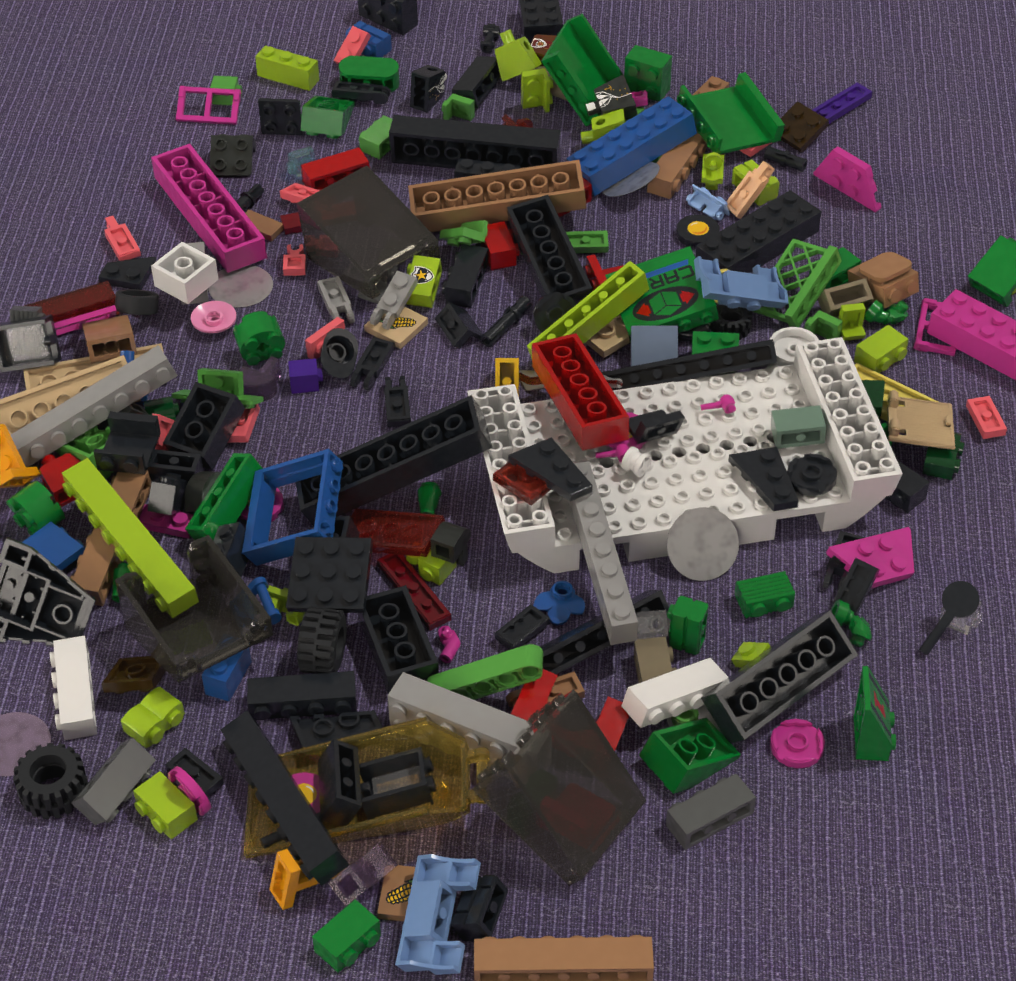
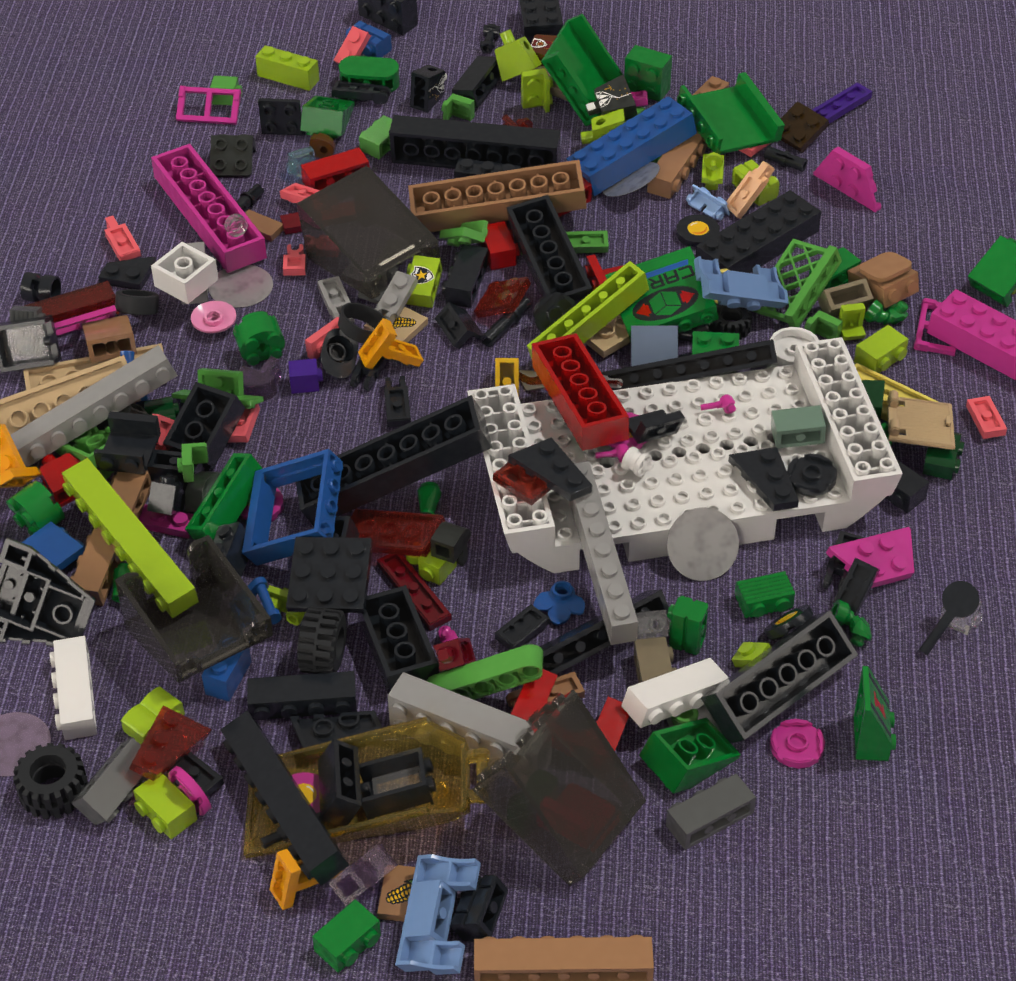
(39, 287): none -> black wheel
(133, 675): dark brown plate -> none
(167, 742): none -> clear red wing
(191, 454): none -> bright green bracket
(236, 225): none -> clear tile
(322, 145): none -> reddish brown piece
(360, 312): none -> black tyre
(383, 343): none -> light orange bracket
(454, 653): none -> dark red piece
(502, 297): none -> clear red plate
(791, 619): none -> black tile

